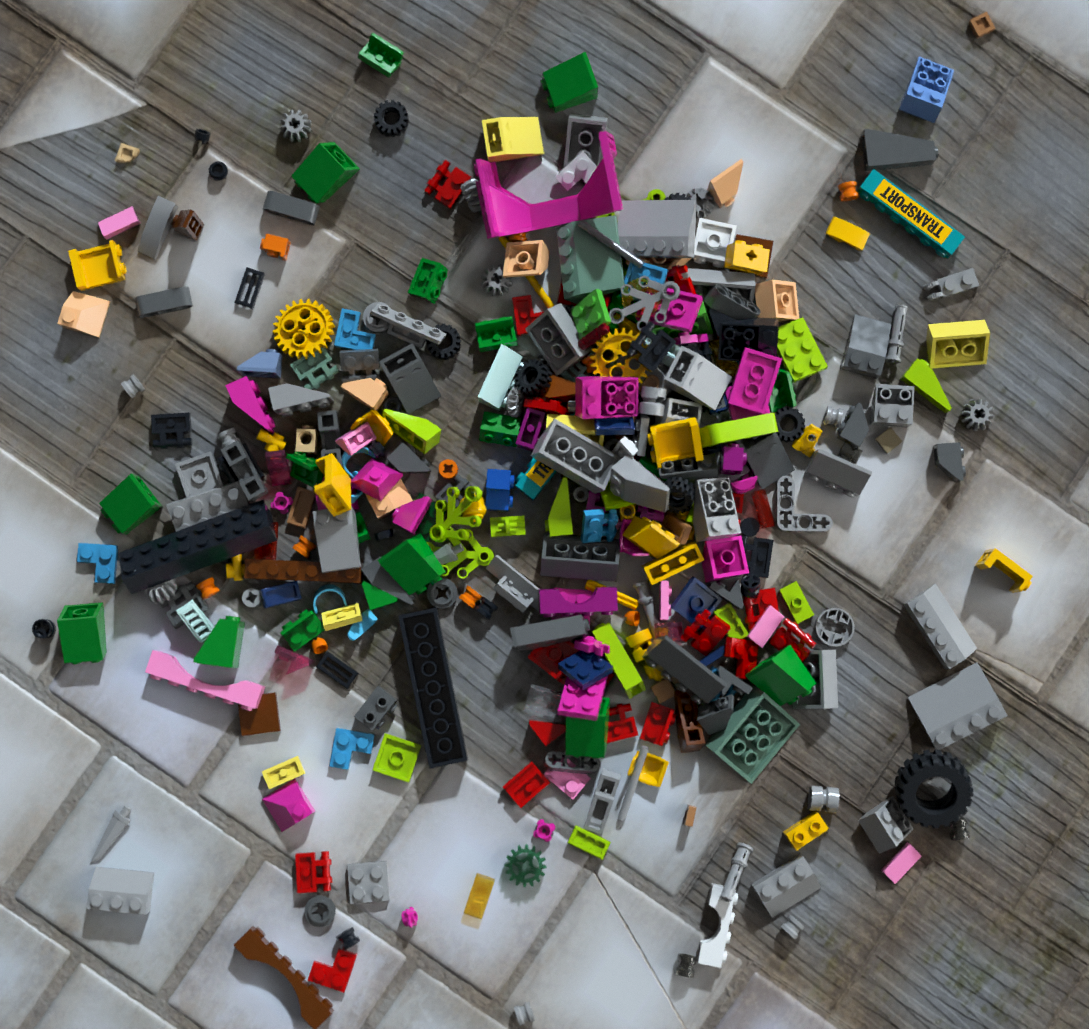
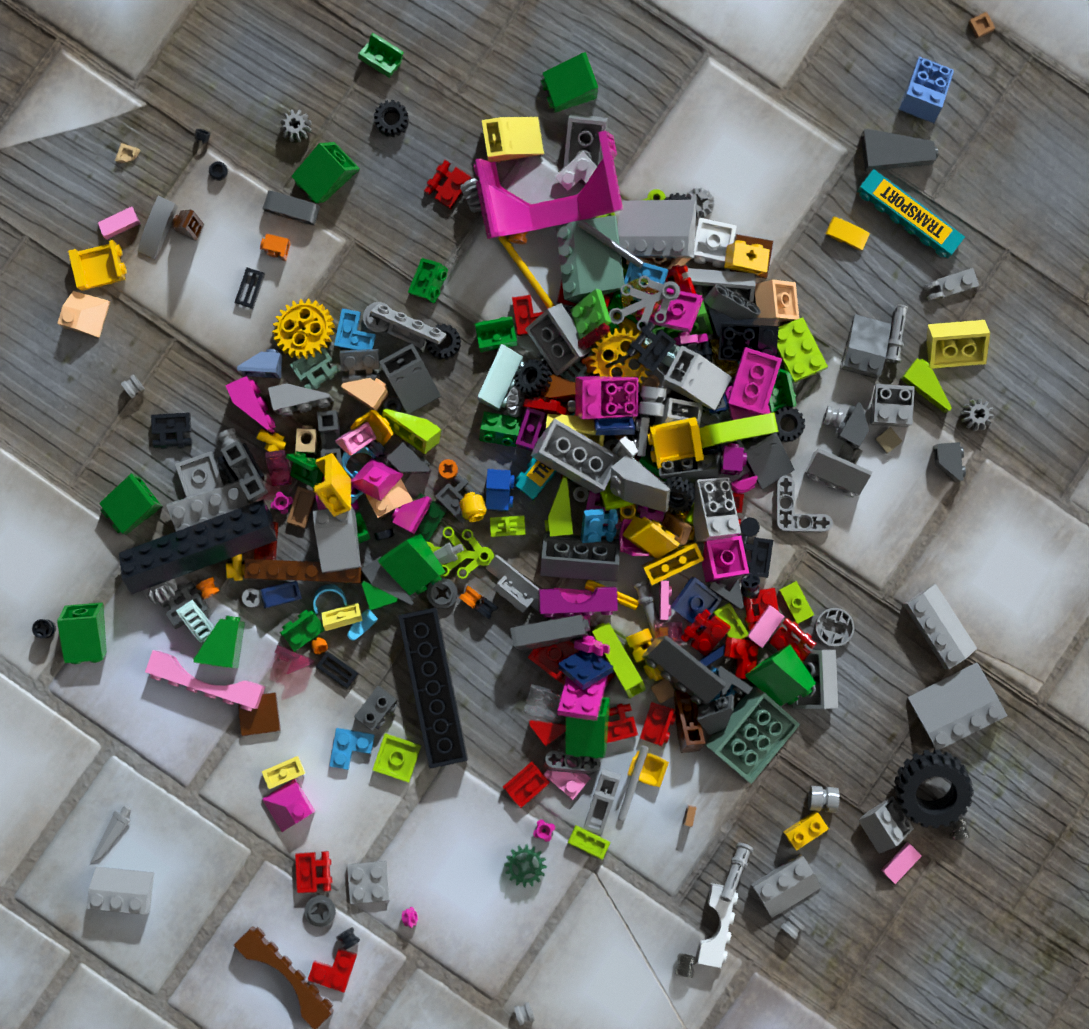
(105, 558): dark azure plate -> none
(163, 302): dark grey beam -> none
(304, 546): orange wheel -> none
(453, 515): lime plant -> none
(479, 896): clear yellow slope -> none
(492, 285): light grey gear -> none
(525, 258): light nougat slope -> none
(633, 618): orange hinge -> none
(725, 185): light nougat slope -> none
(763, 509): clear red slope -> none
(806, 444): yellow plate -> none
(848, 191): orange wheel -> none
(1008, 567): yellow panel -> none

